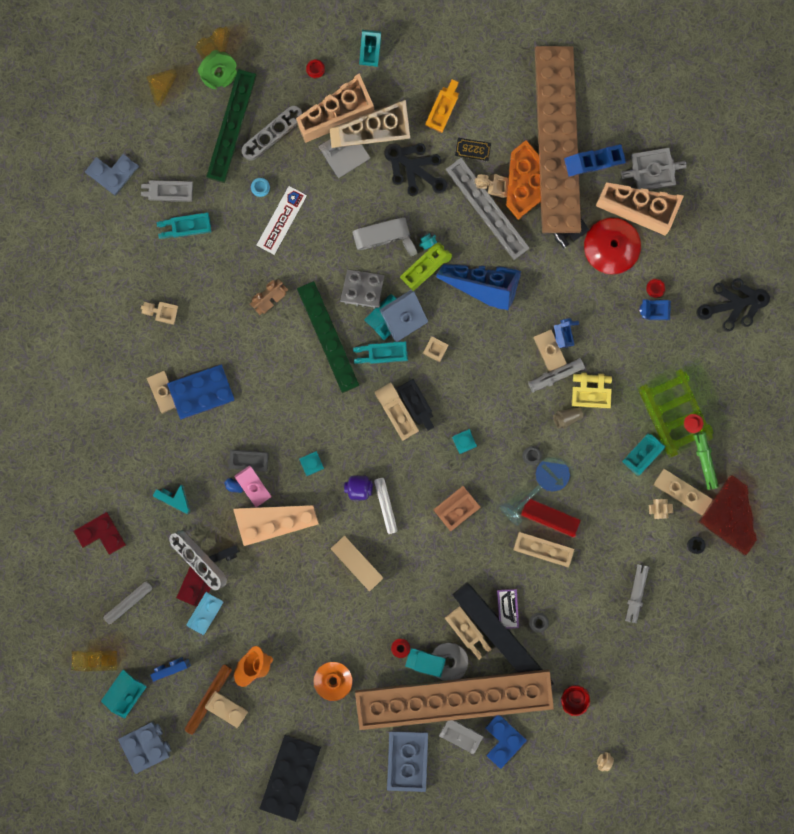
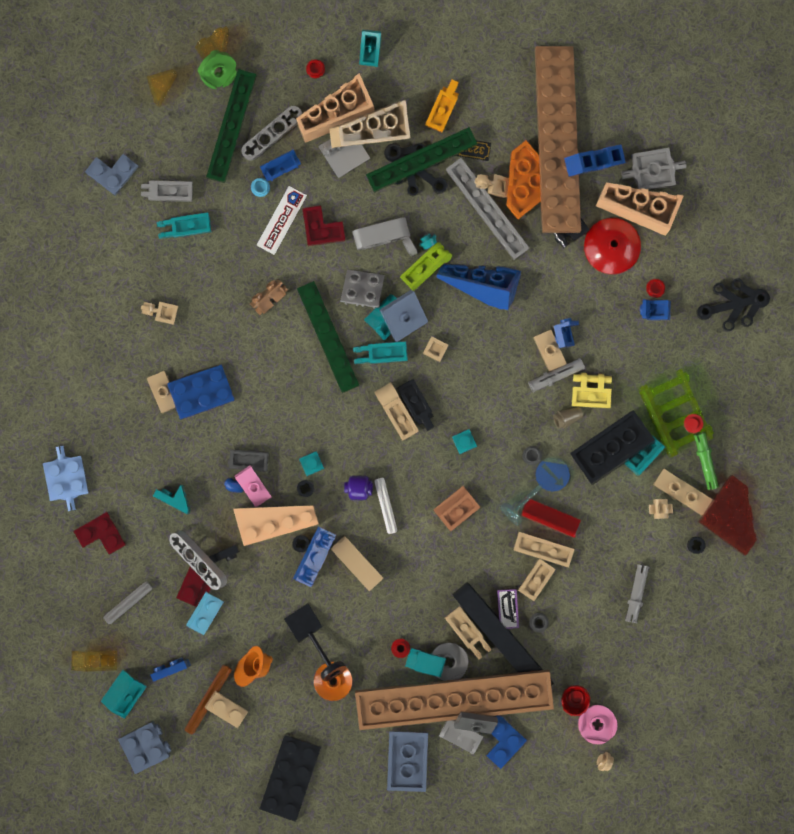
(65, 478): none -> light blue plate
(280, 165): none -> blue hinge
(301, 537): none -> black bush
(302, 483): none -> black bush
(303, 625): none -> black piece
(314, 556): none -> blue plate
(318, 232): none -> dark red plate
(421, 159): none -> dark green plate
(476, 722): none -> dark grey plate
(536, 579): none -> tan plate
(603, 733): none -> bright pink plate
(612, 447): none -> black plate

